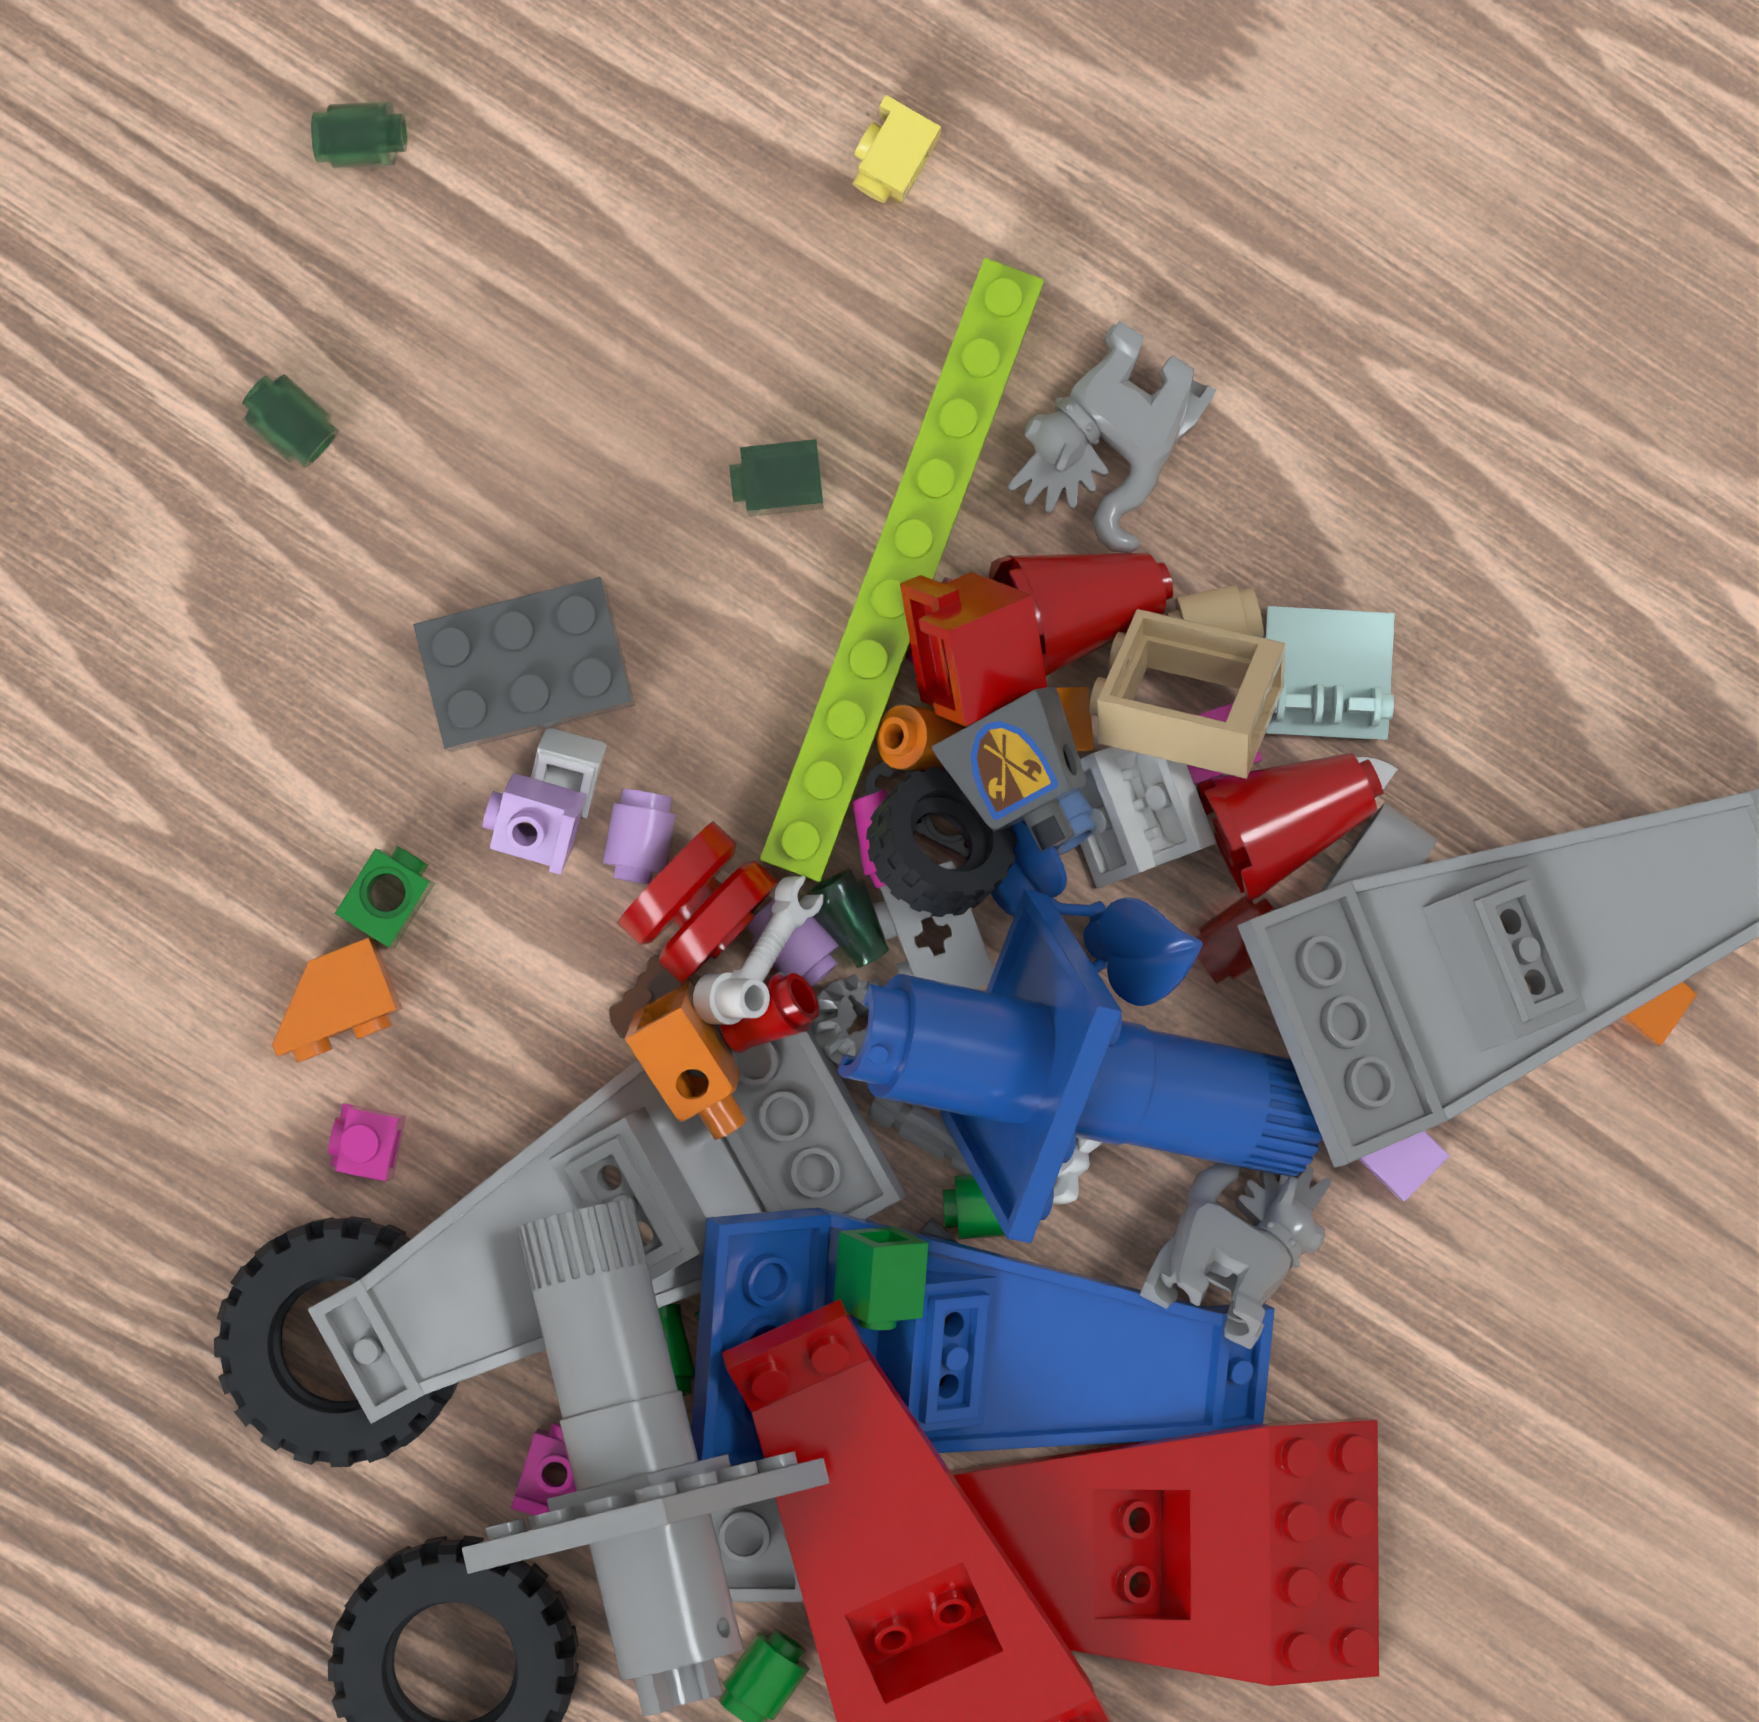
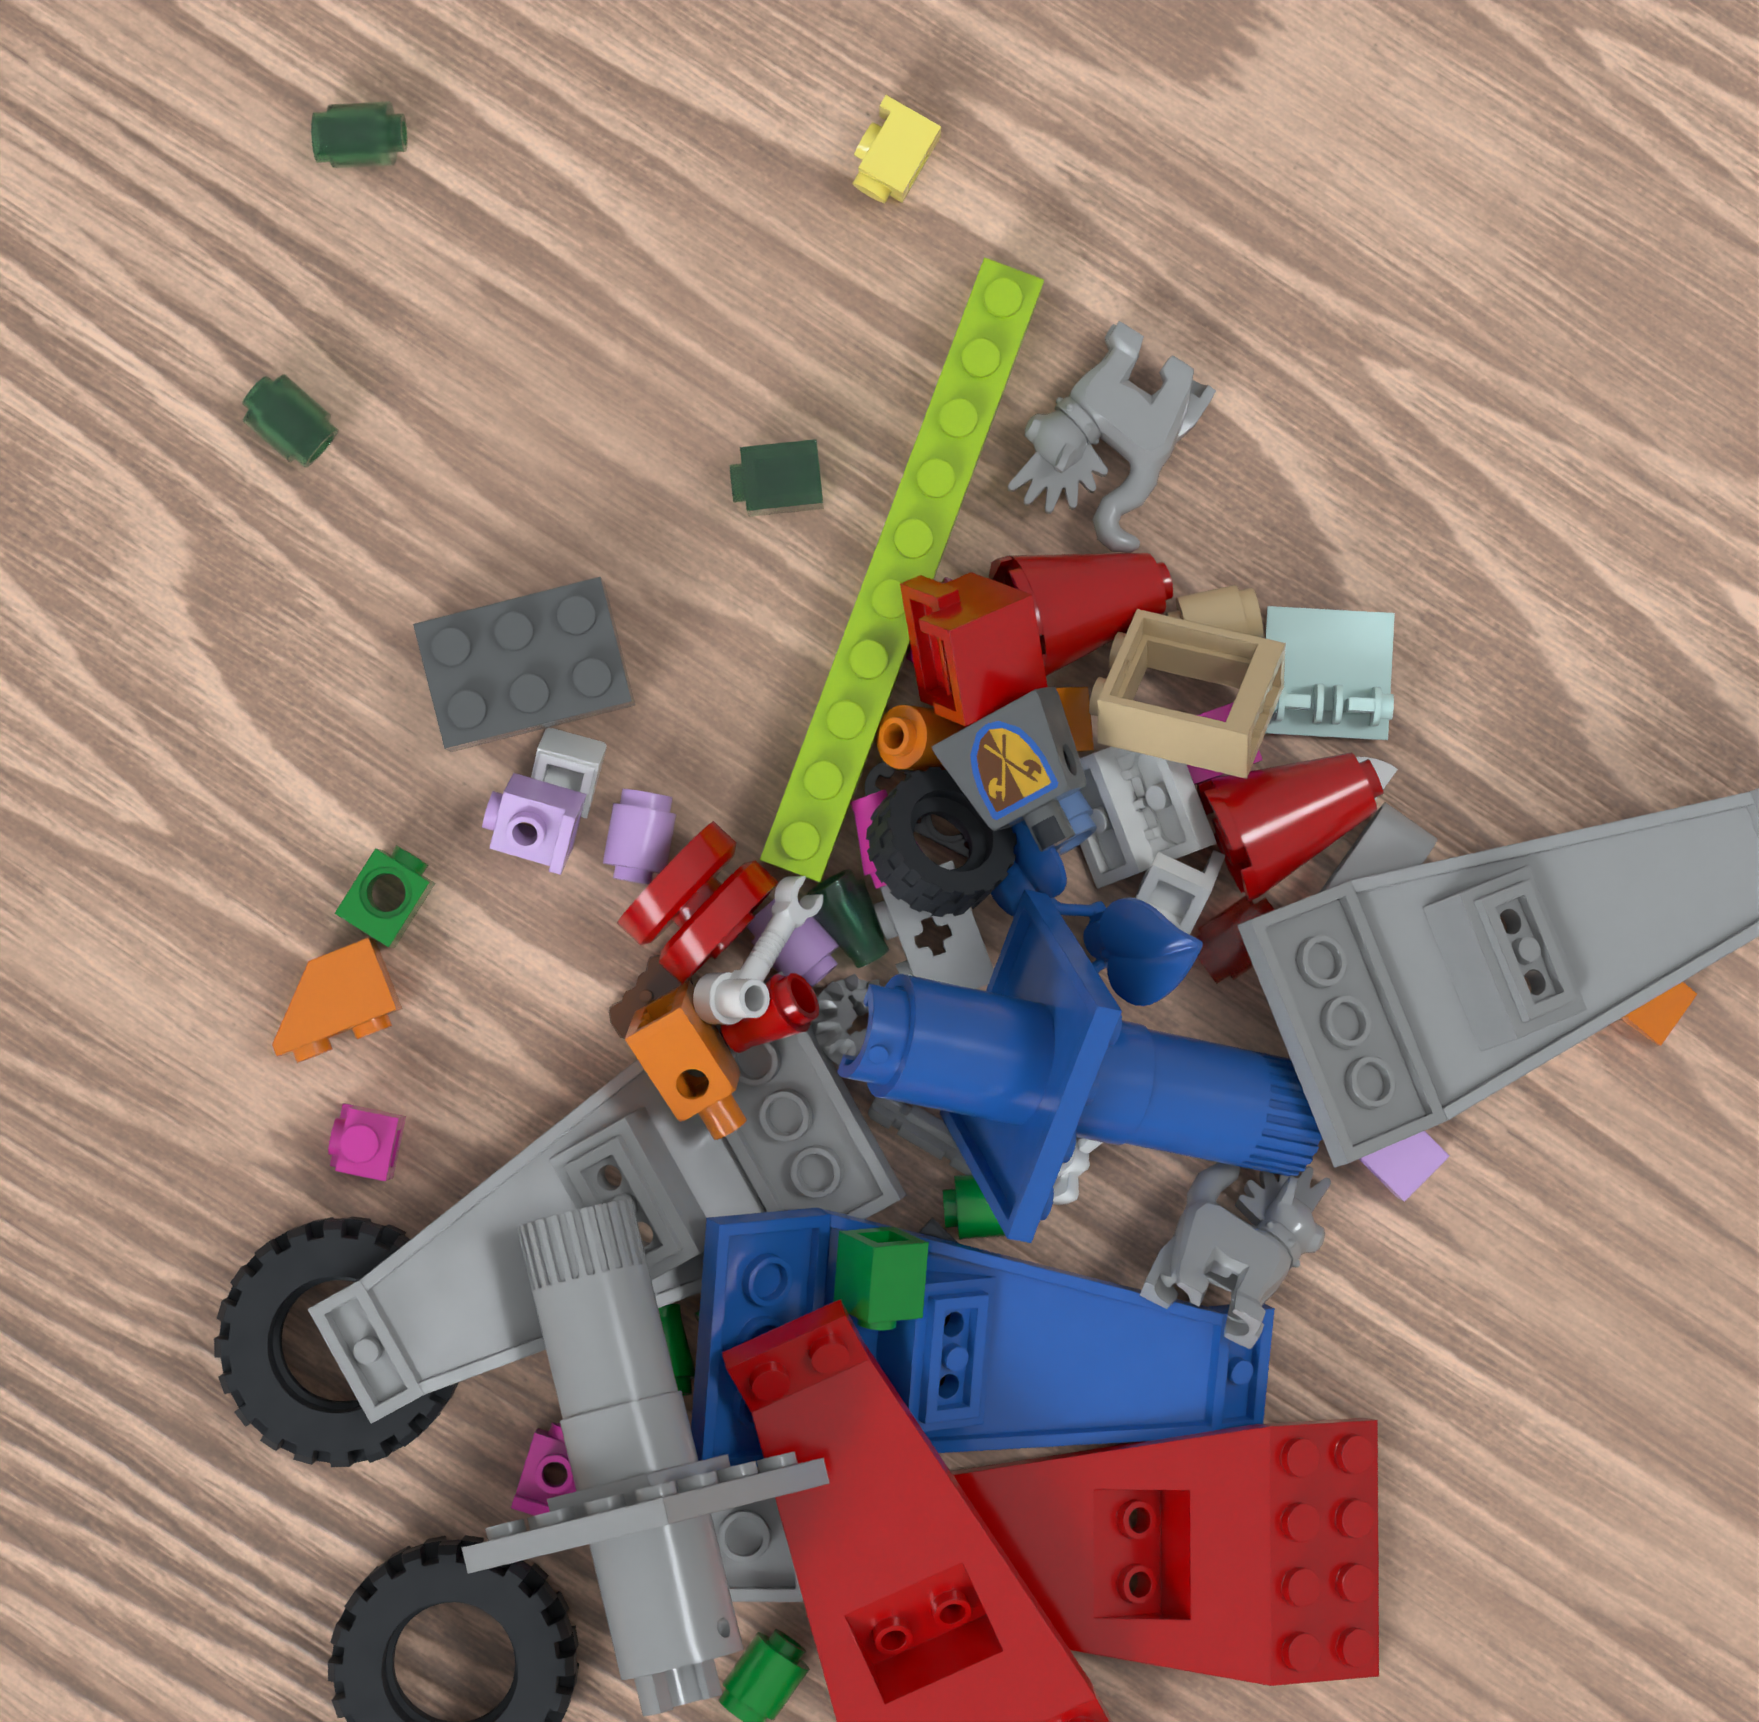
(1179, 889): none -> white panel

